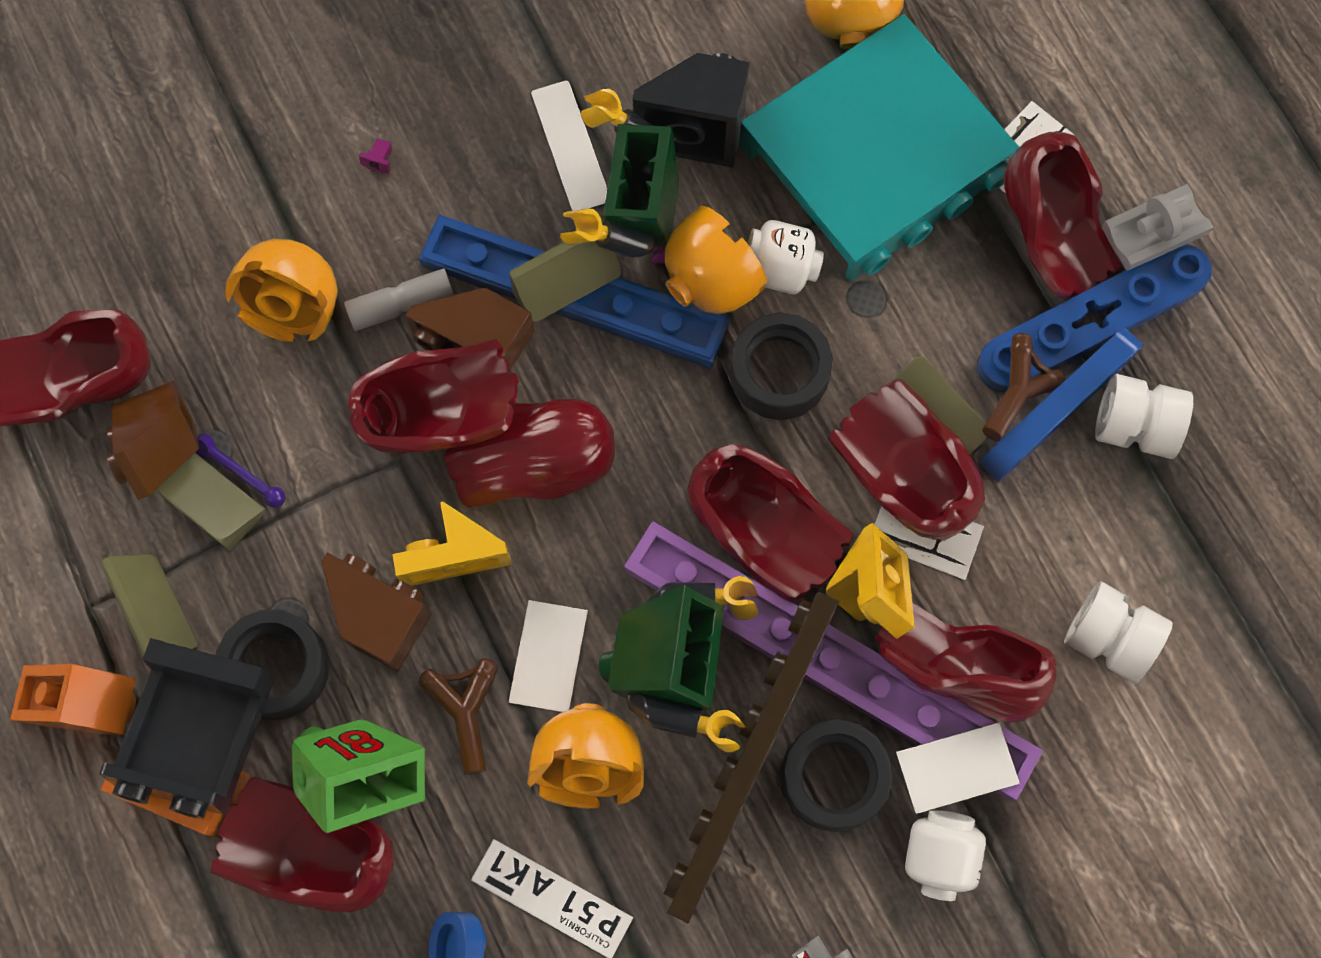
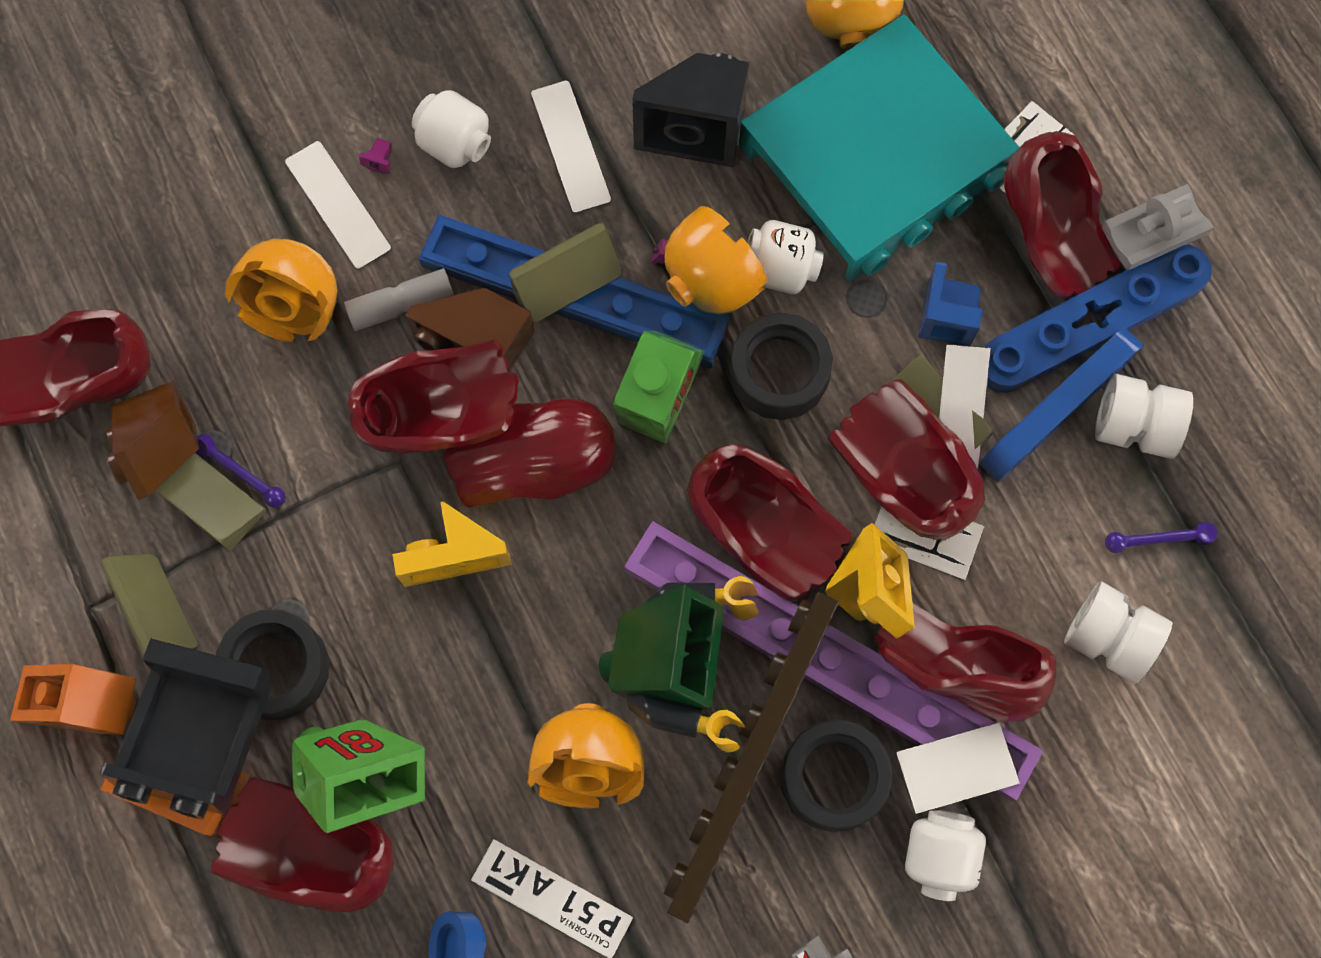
(338, 204): none -> white sticker
(371, 614): reddish brown slope -> none
(451, 128): none -> white head
(463, 708): reddish brown piece -> none
(548, 656): white sticker -> none
(640, 183): dark green torso -> none
(656, 385): none -> bright green torso
(950, 309): none -> blue panel
(964, 391): none -> white sticker
(1021, 385): reddish brown piece -> none
(1203, 534): none -> dark purple hinge

